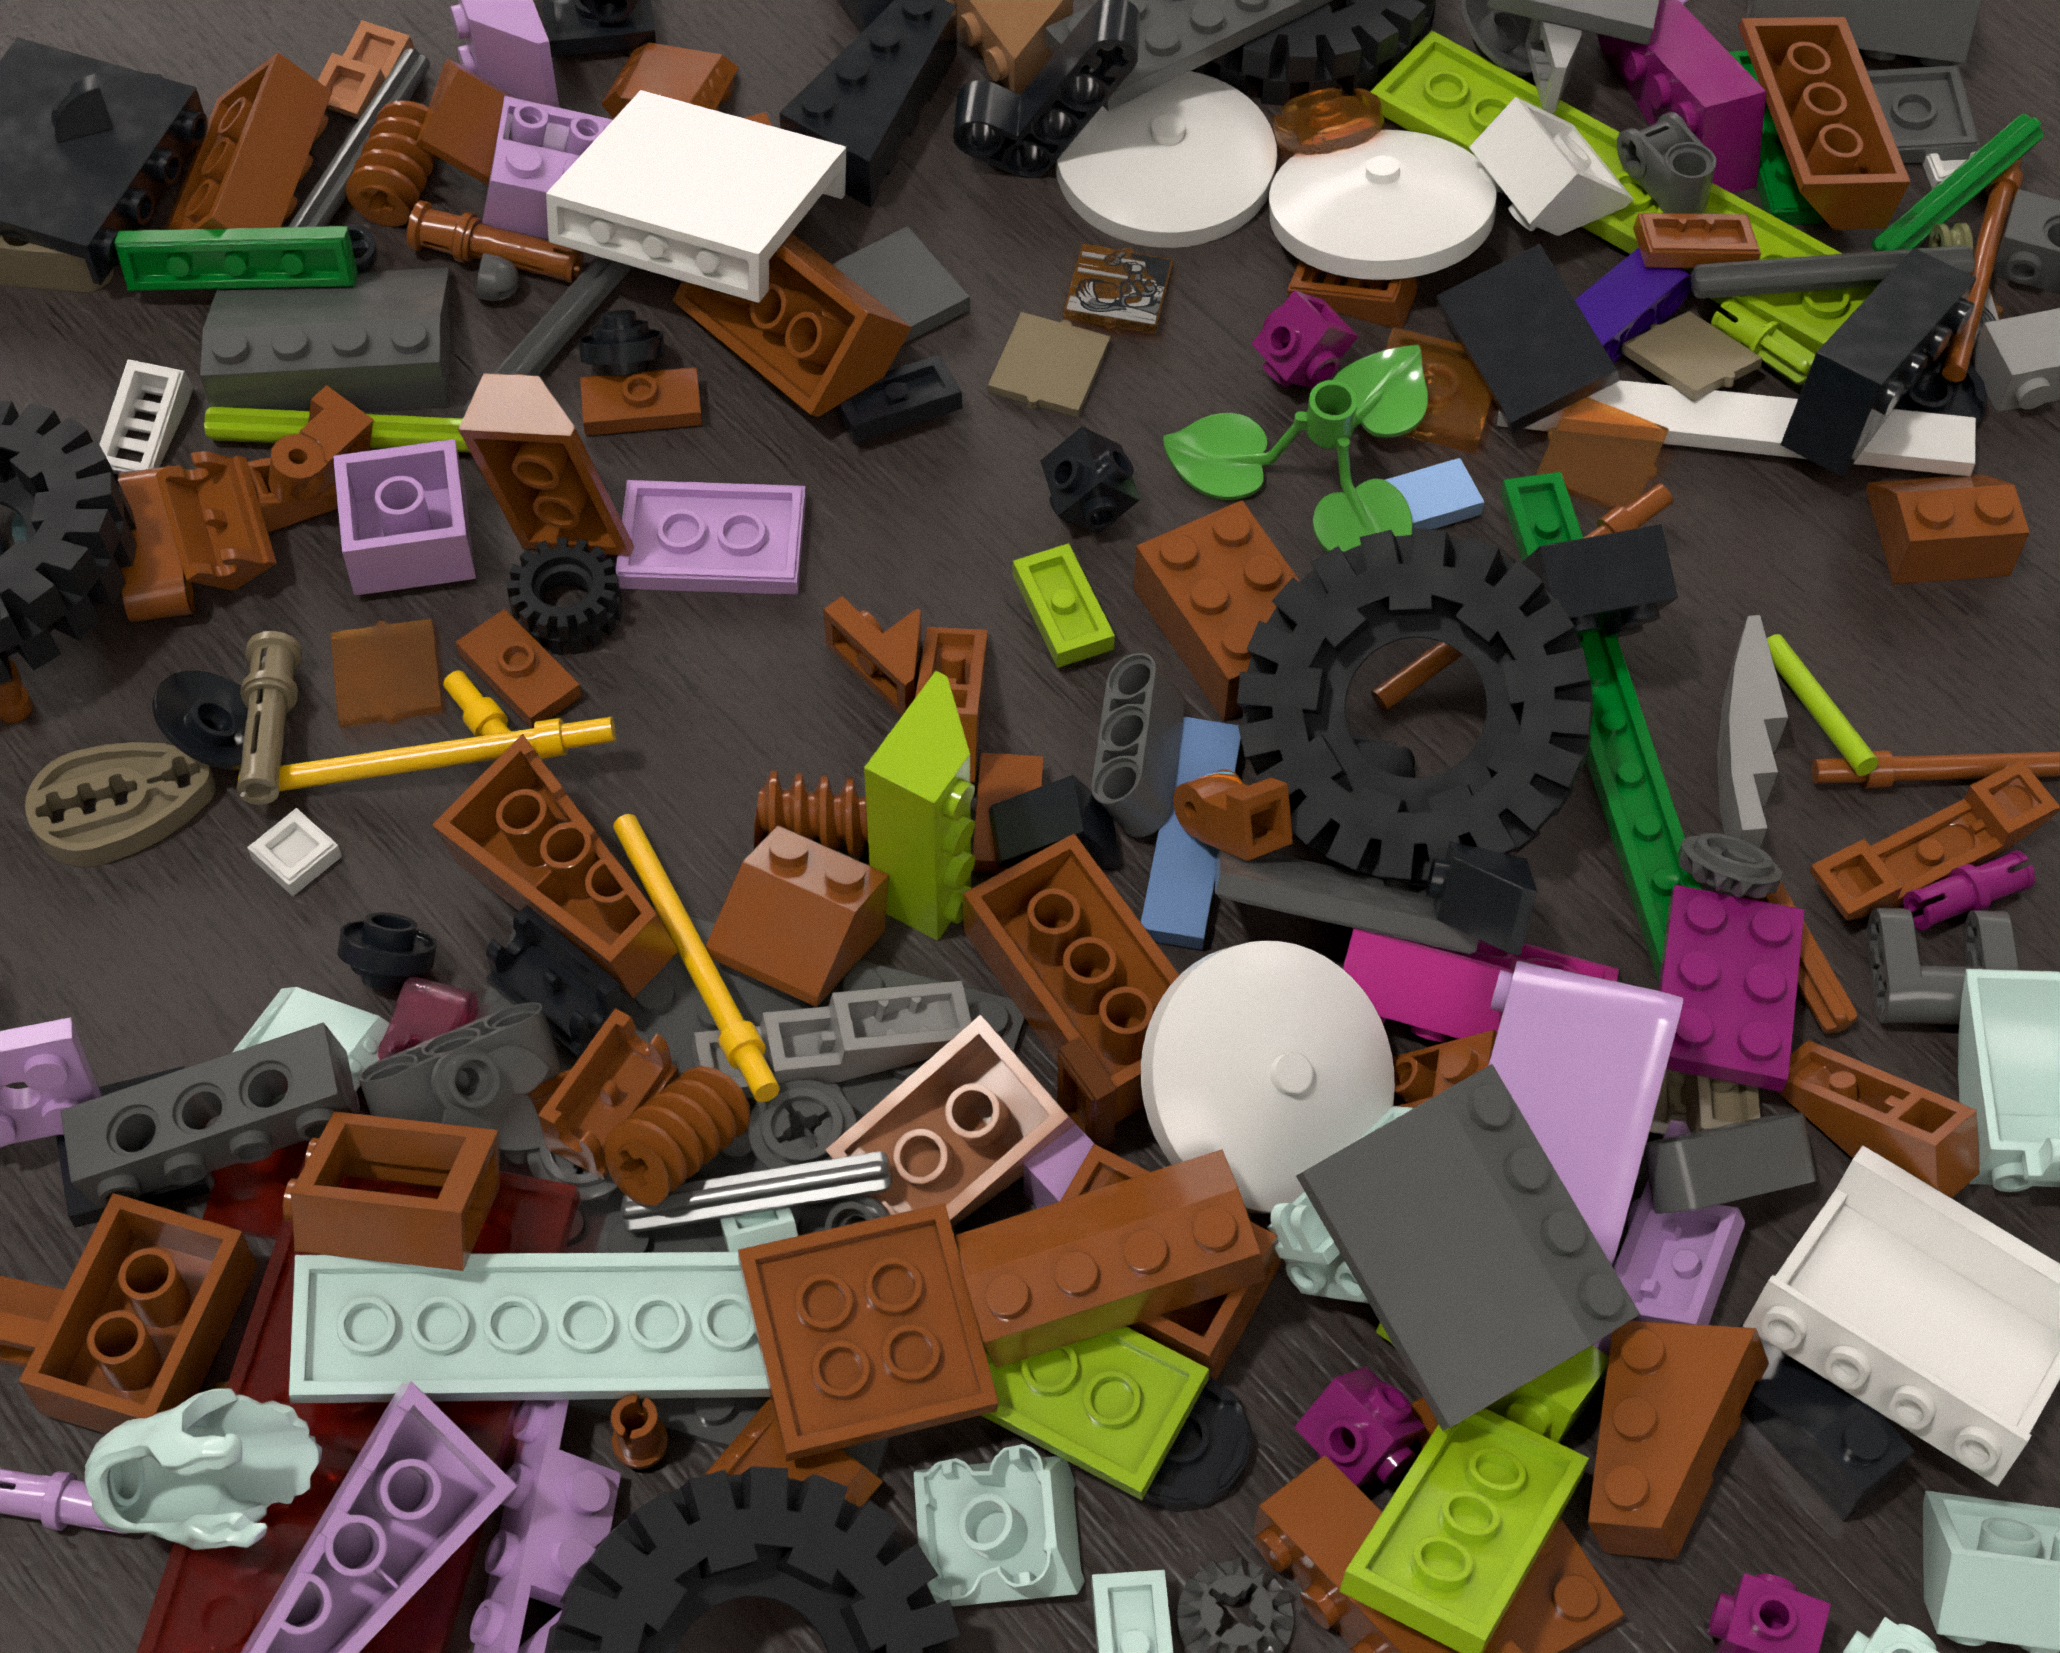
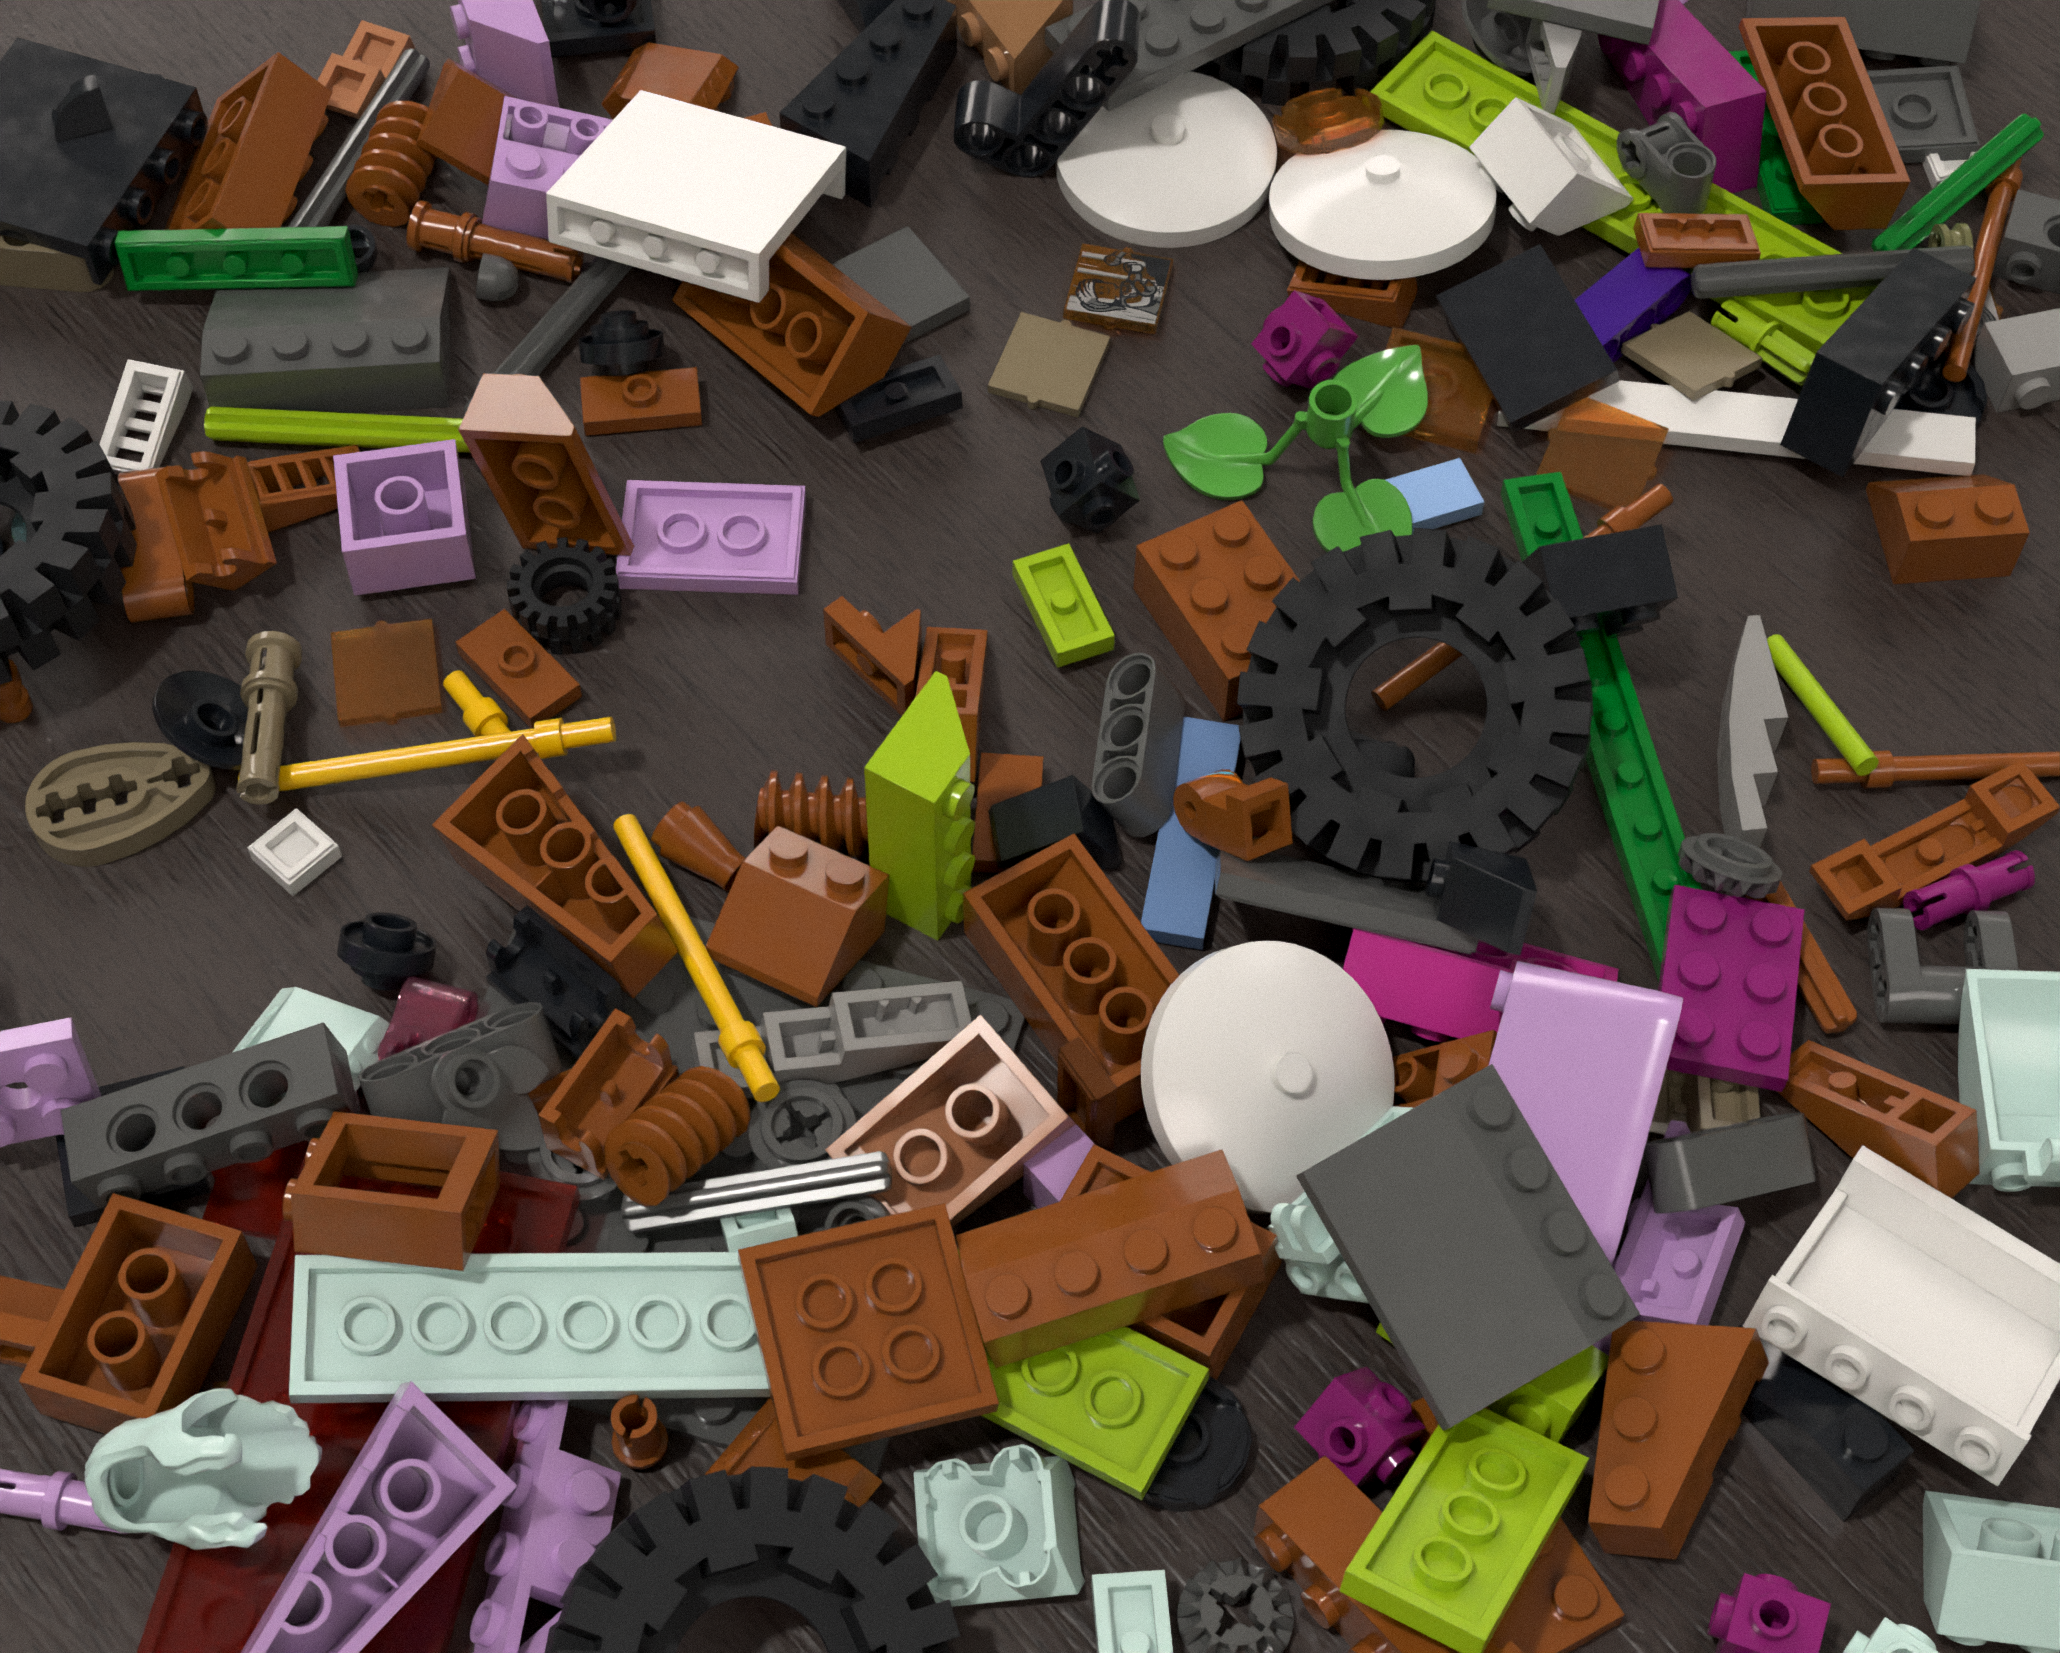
(304, 461): dark orange leg -> none
(696, 843): none -> dark orange cone

